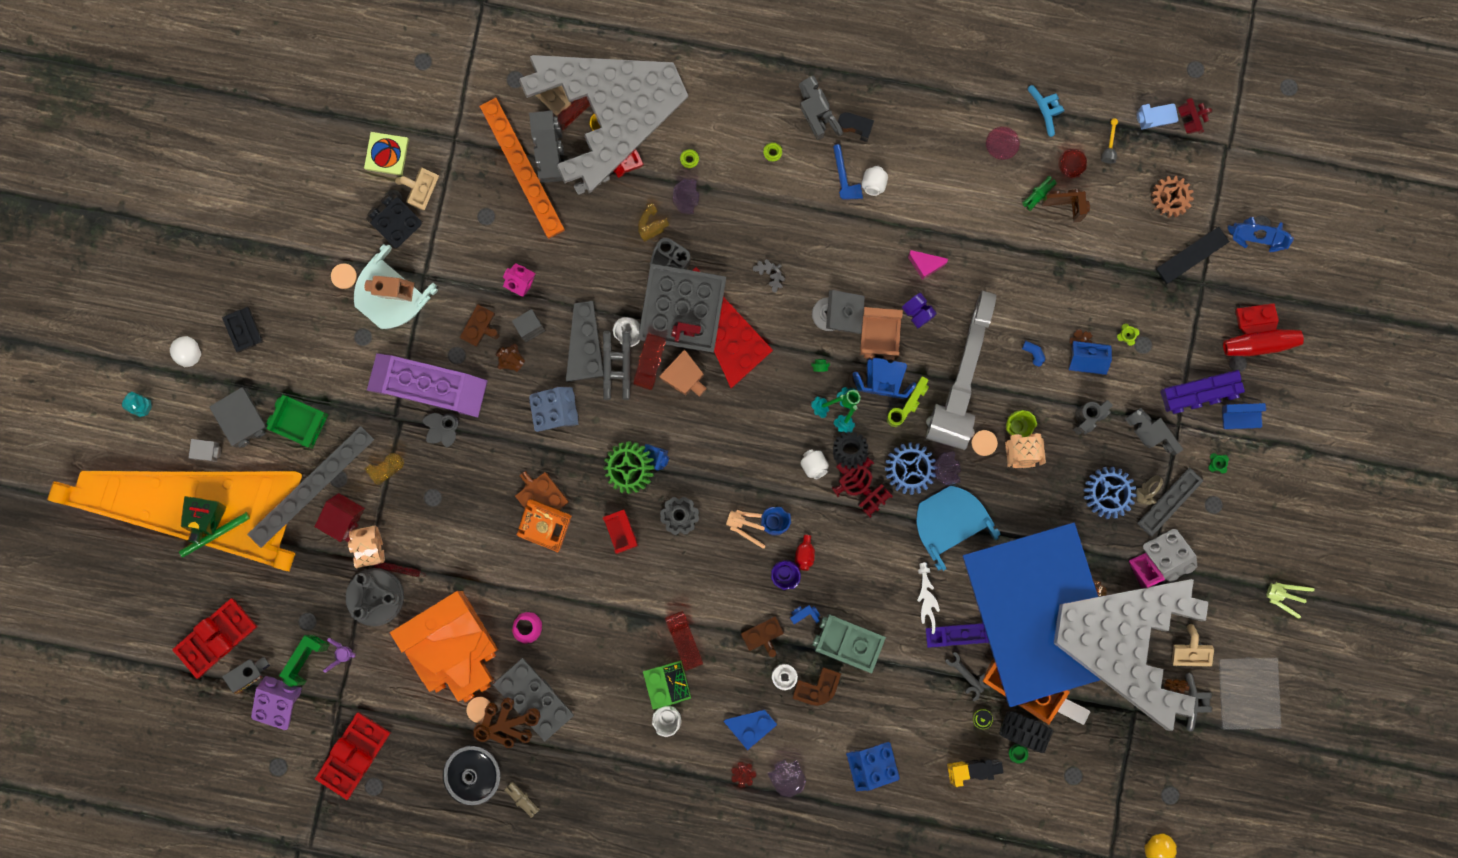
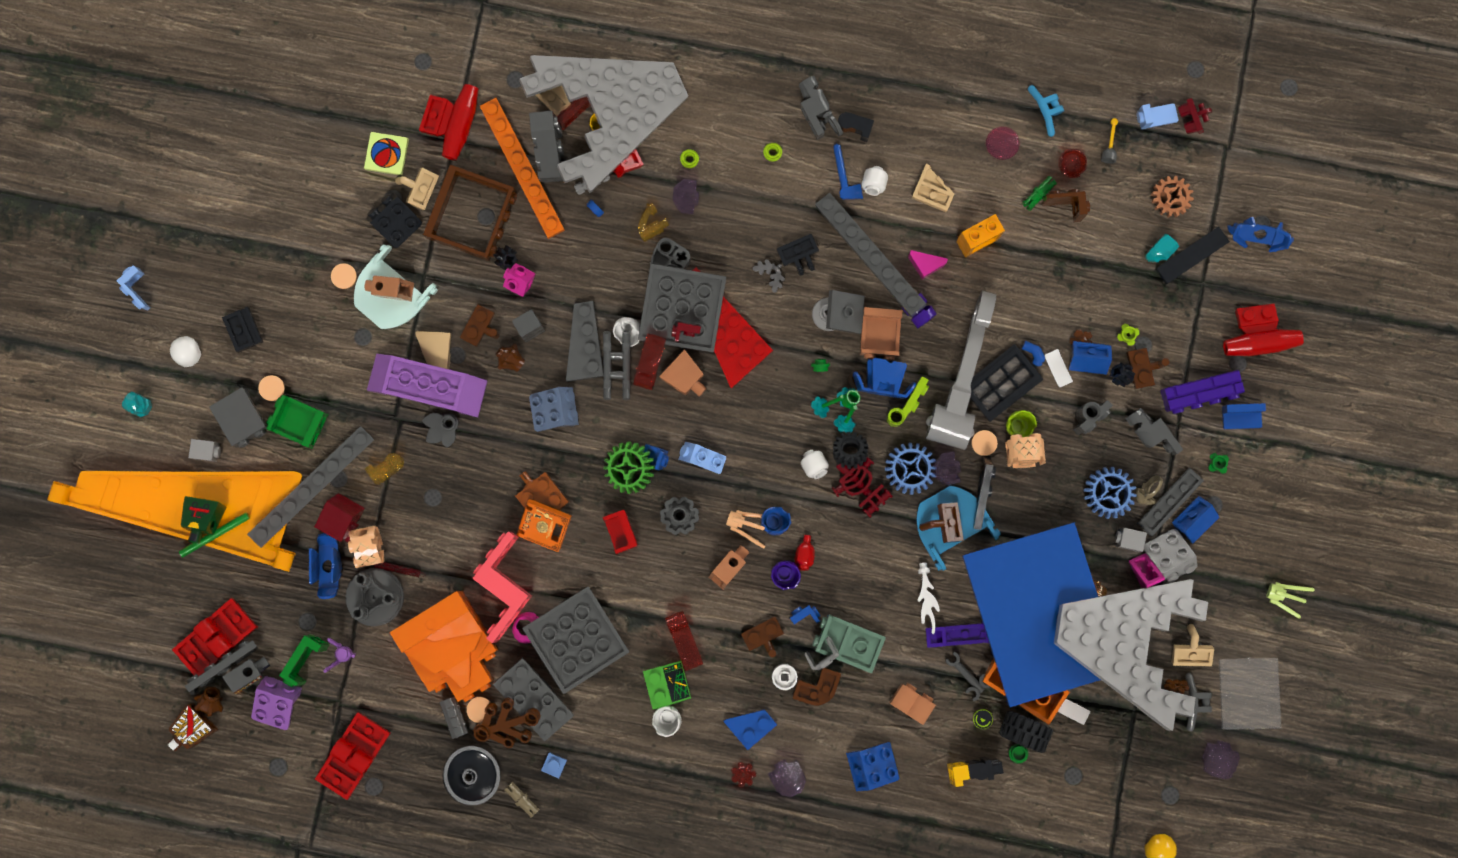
(129, 277): none -> light blue bracket
(190, 728): none -> torso
(206, 678): none -> dark grey wing
(209, 701): none -> reddish brown rock
(271, 388): none -> light nougat piece
(327, 581): none -> blue piece
(435, 347): none -> tan slope
(442, 201): none -> reddish brown window
(451, 120): none -> red plate
(453, 717): none -> dark grey axle
(501, 586): none -> coral bracket
(505, 257): none -> black gear
(554, 765): none -> medium blue plate
(575, 640): none -> dark grey plate
(595, 208): none -> blue tile
(702, 457): none -> light blue bracket
(724, 572): none -> nougat torso
(798, 250): none -> black hinge
(826, 661): none -> light grey piece
(870, 255): none -> dark grey plate
(912, 703): none -> nougat brick
(932, 190): none -> tan wing
(949, 523): none -> reddish brown plate
(977, 238): none -> light orange window
(984, 490): none -> black wing
(1003, 383): none -> black piece
(1058, 368): none -> white sticker
(1122, 374): none -> black gear
(1130, 539): none -> light grey brick
(1143, 368): none -> reddish brown plate
(1162, 249): none -> teal rock
(1196, 519): none -> blue panel
(1220, 760): none -> clear purple hair

